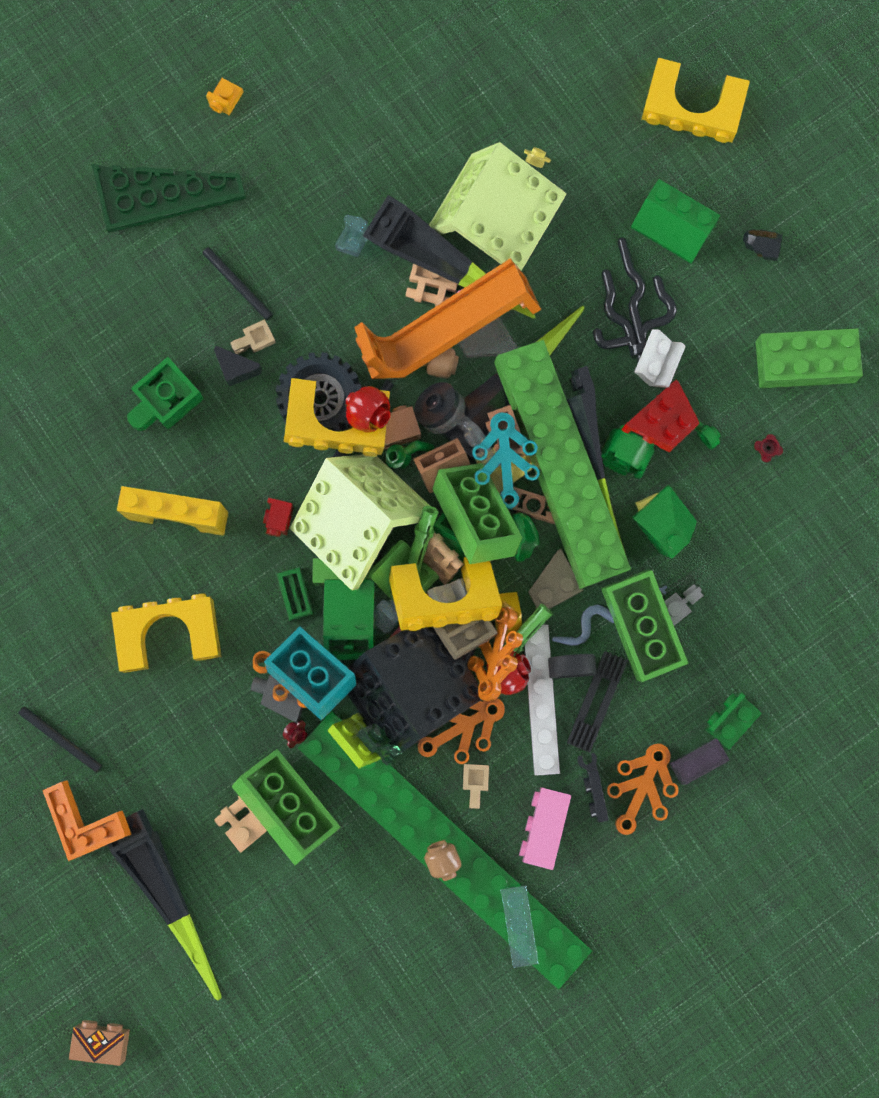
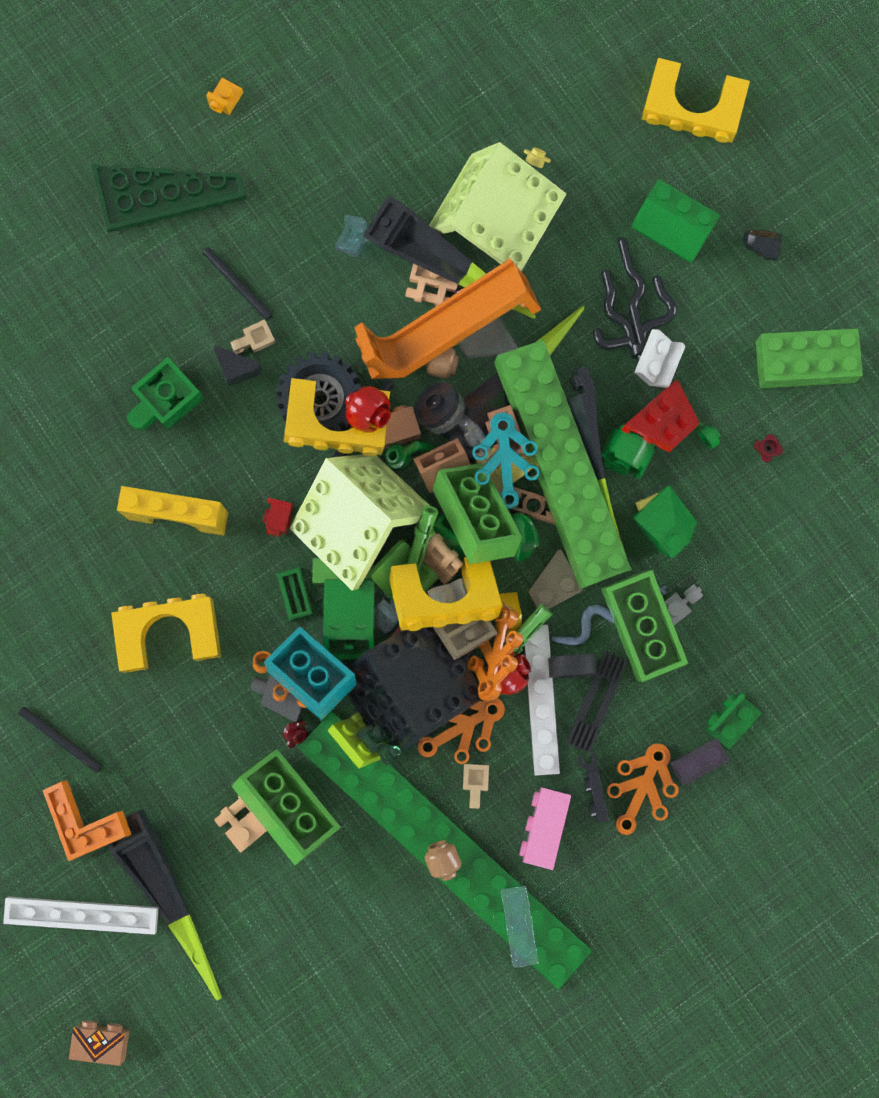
(81, 915): none -> white plate

